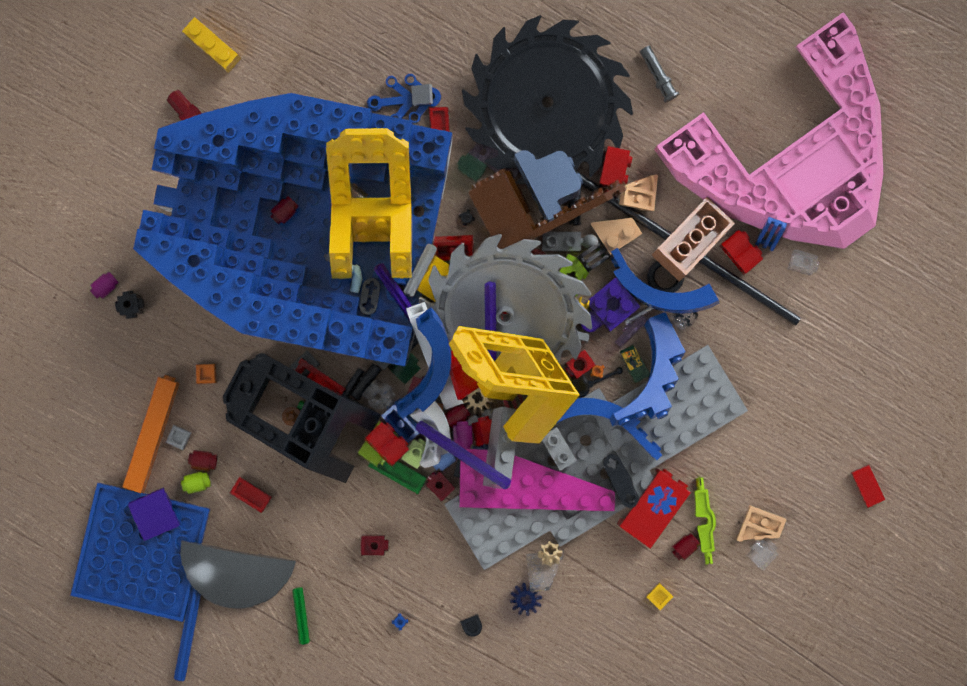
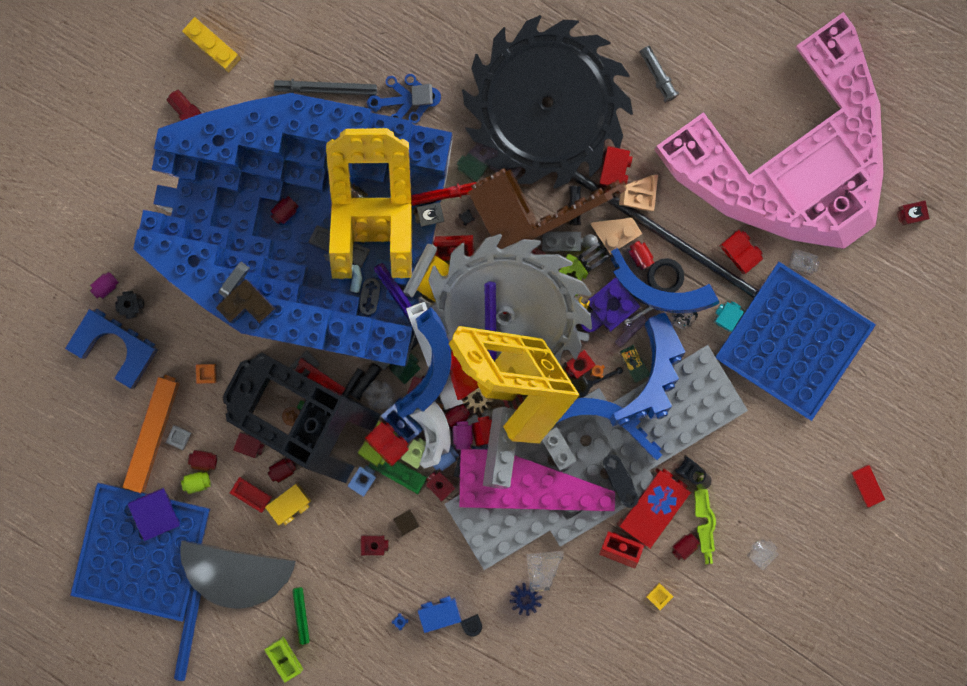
(138, 351): none -> blue arch
(234, 279): none -> dark grey beam
(246, 298): none -> dark brown brick
(248, 445): none -> dark red brick
(282, 470): none -> dark red brick
(284, 659): none -> lime brick
(288, 504): none -> yellow brick
(321, 239): none -> dark grey tile
(325, 87): none -> dark grey axle
(358, 486): none -> medium blue brick
(406, 522): none -> dark brown tile
(429, 214): none -> dark grey brick
(439, 118): red tile -> none
(439, 614): none -> blue brick
(441, 194): none -> red axle
(464, 455): dark purple axle -> none
(549, 180): sand blue brick -> none
(552, 549): tan gear -> none
(621, 549): none -> red brick
(641, 255): none -> red brick
(692, 471): none -> black piece
(693, 239): nougat brick -> none
(728, 315): none -> teal brick
(760, 525): light nougat wing -> none
(765, 243): blue tile -> none
(795, 341): none -> blue plate
(913, 213): none -> dark red brick

